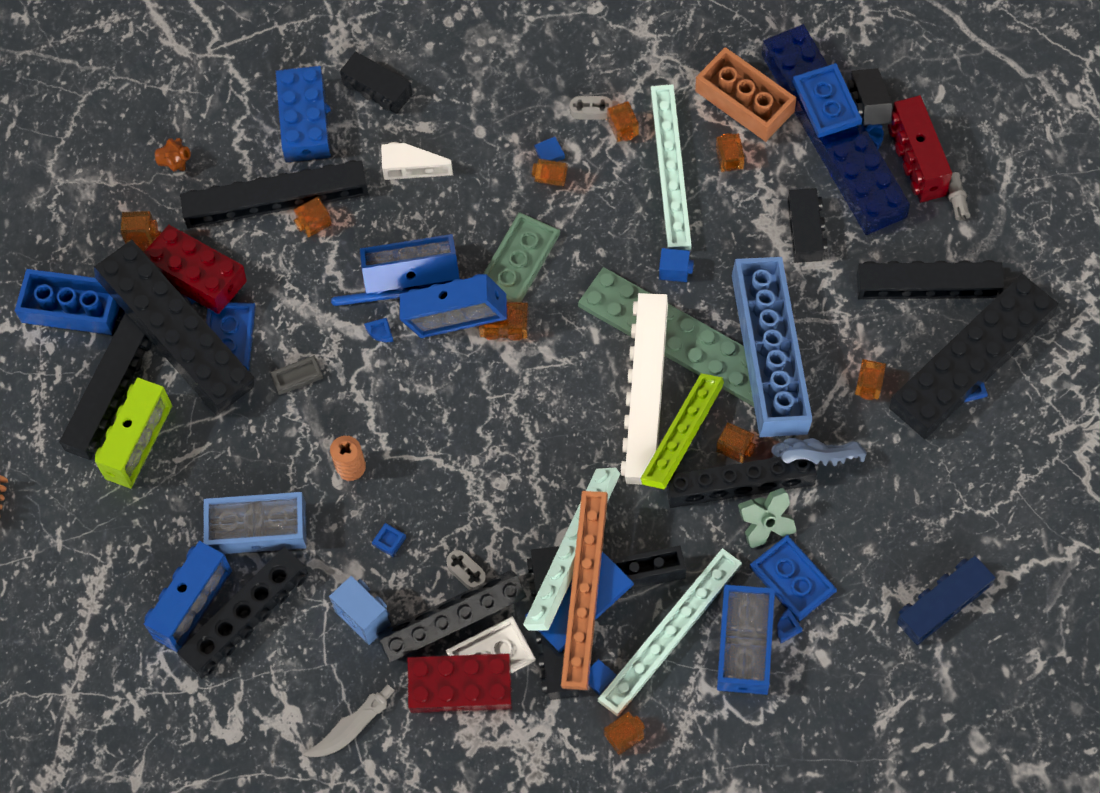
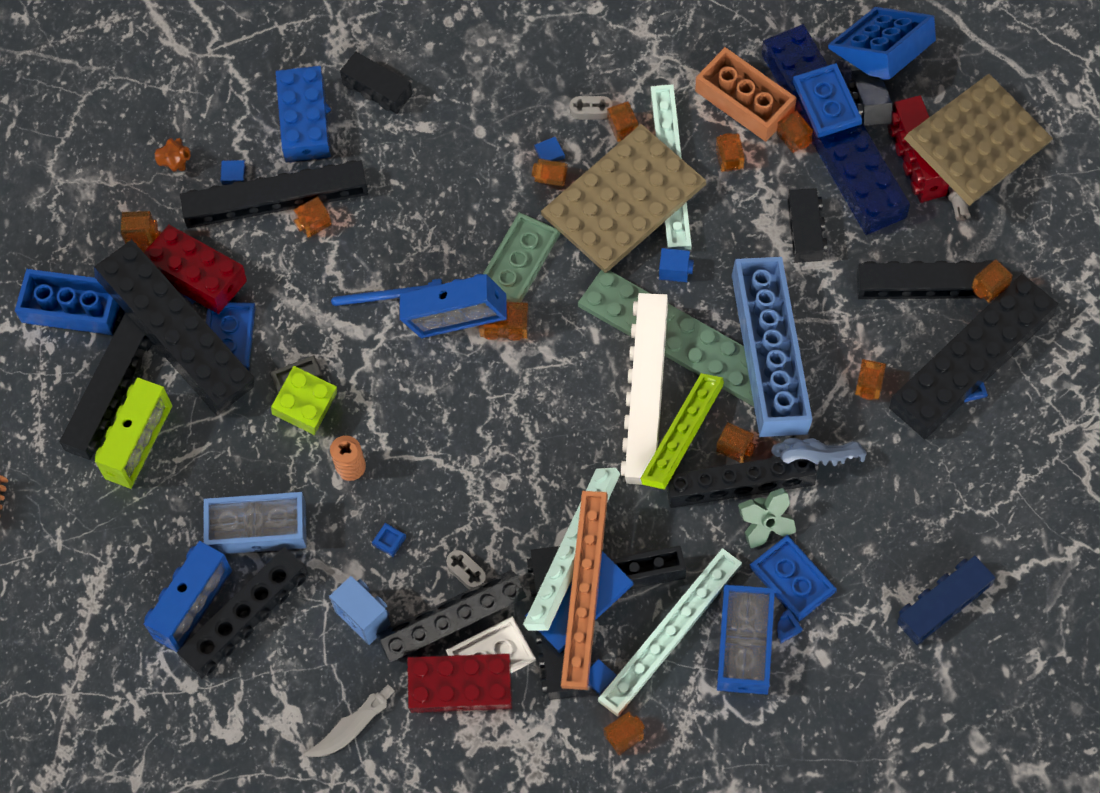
(232, 171): none -> blue tile
(303, 400): none -> lime brick
(379, 330): blue tile -> none
(407, 161): white slope -> none
(409, 264): blue brick -> none
(623, 198): none -> dark tan plate
(795, 132): none -> clear orange brick
(876, 134): blue tile -> none
(885, 41): none -> blue slope
(978, 139): none -> dark tan plate
(991, 281): none -> clear orange brick

